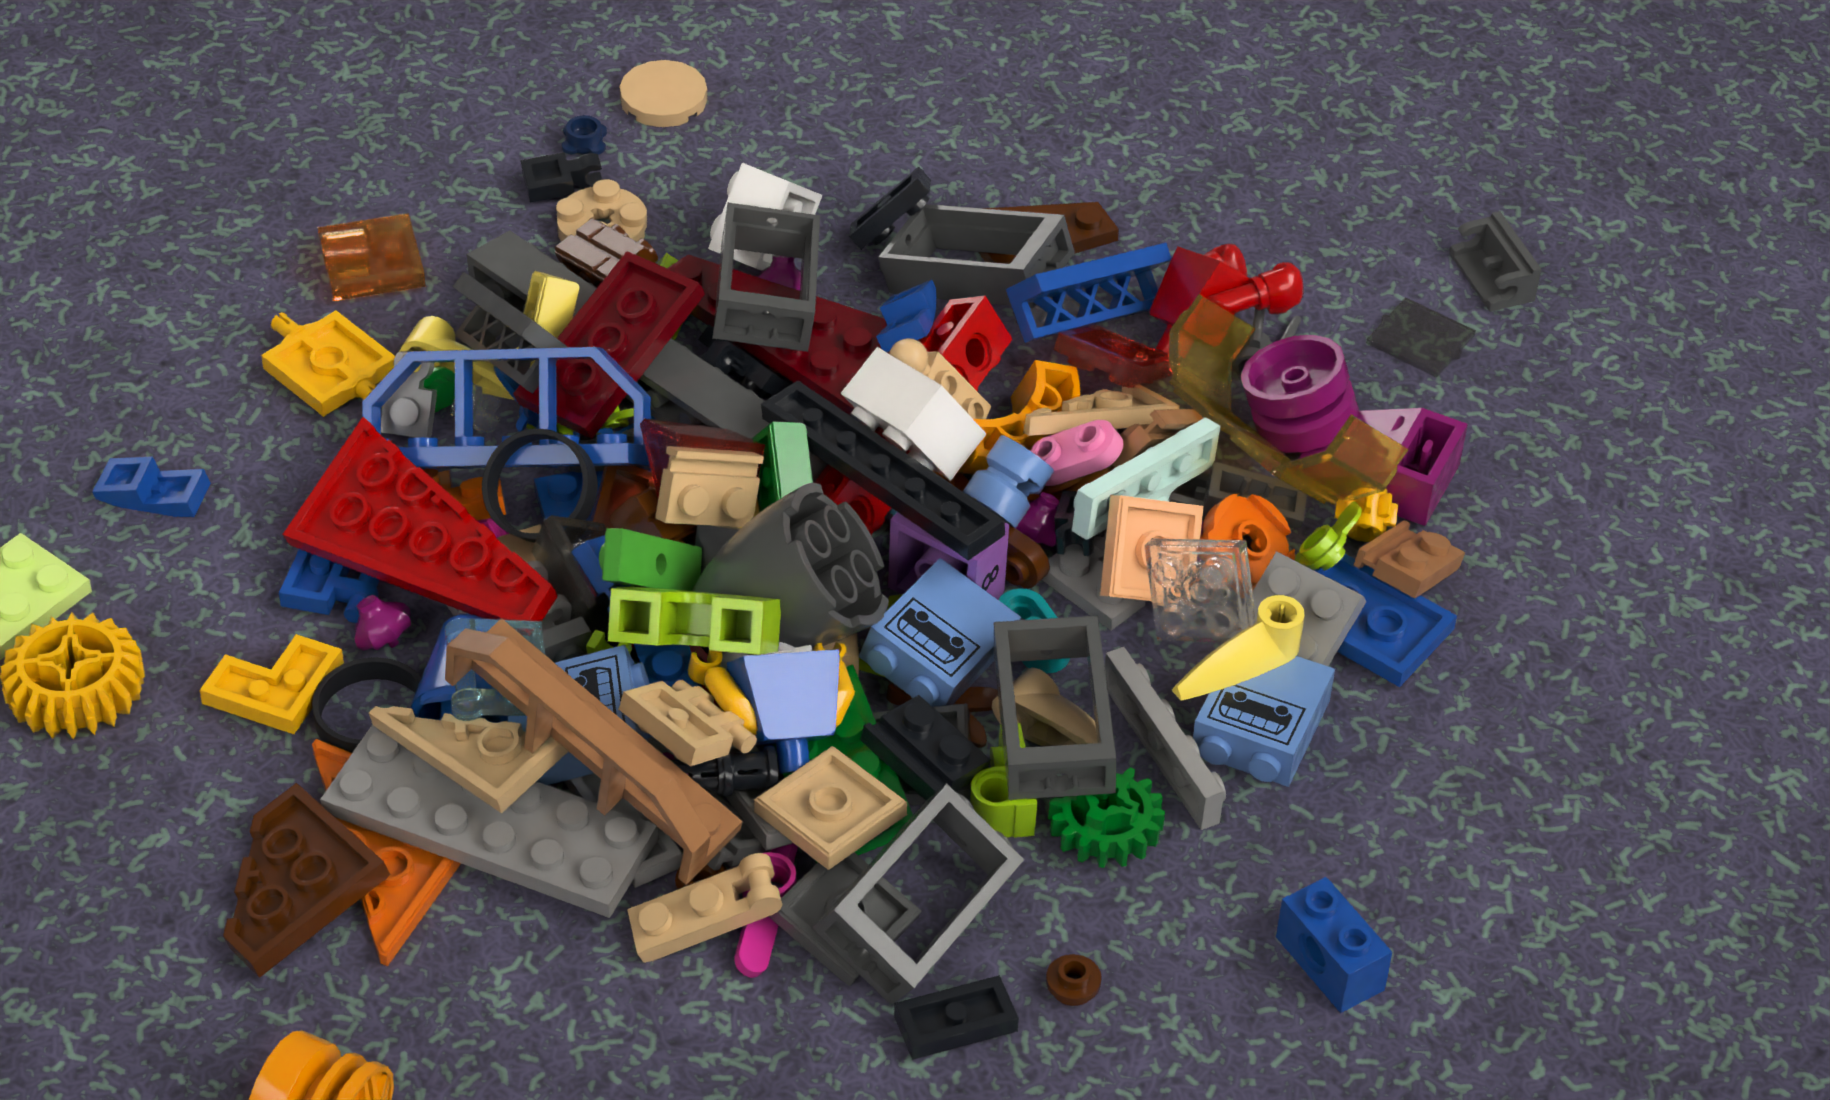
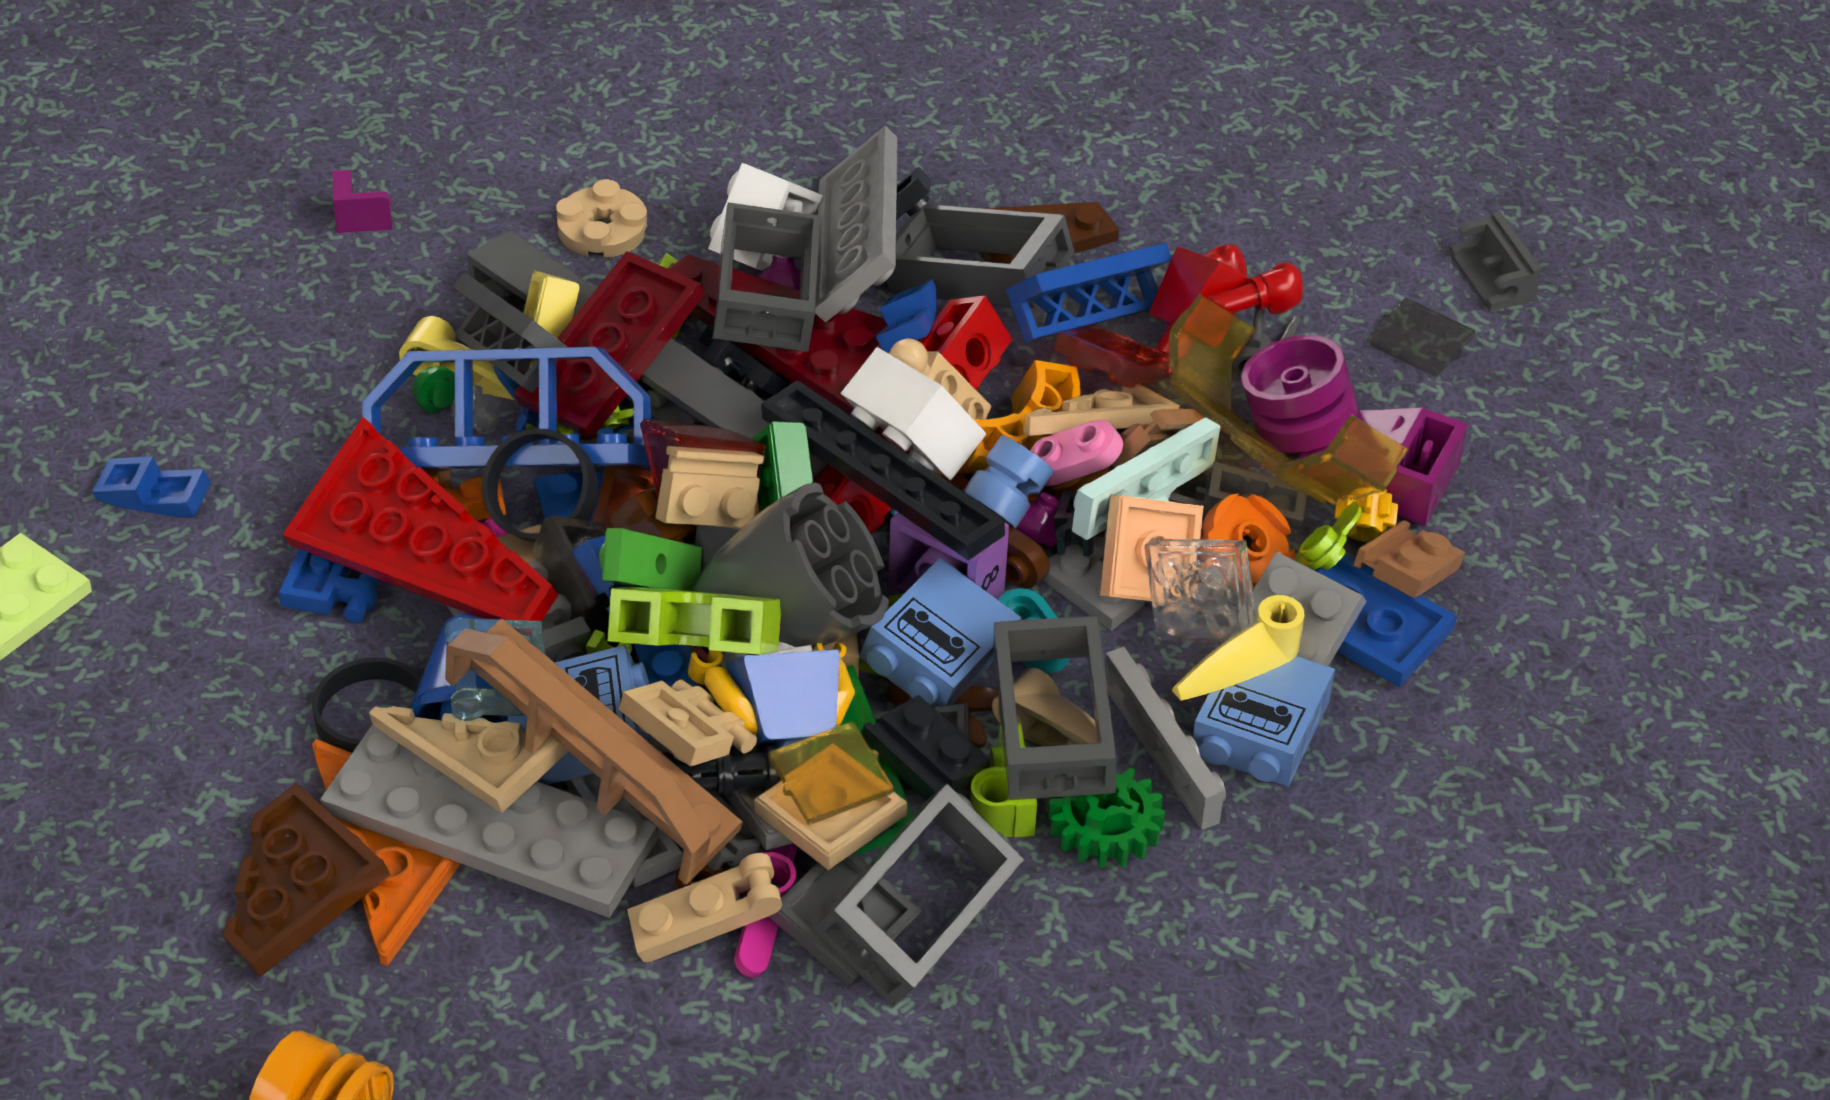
(72, 675): yellow gear -> none
(276, 695): yellow plate -> none
(326, 361): yellow plate -> none
(359, 210): none -> magenta panel
(371, 257): clear orange plate -> none
(380, 623): magenta piece -> none
(412, 406): light grey plate -> none
(555, 175): black plate -> none
(584, 136): dark blue plate -> none
(598, 249): brick -> none
(663, 93): tan tile -> none
(830, 773): none -> clear yellow piece
(857, 224): none -> light grey plate
(956, 1017): black plate -> none
(1069, 990): reddish brown plate -> none
(1333, 944): blue brick -> none

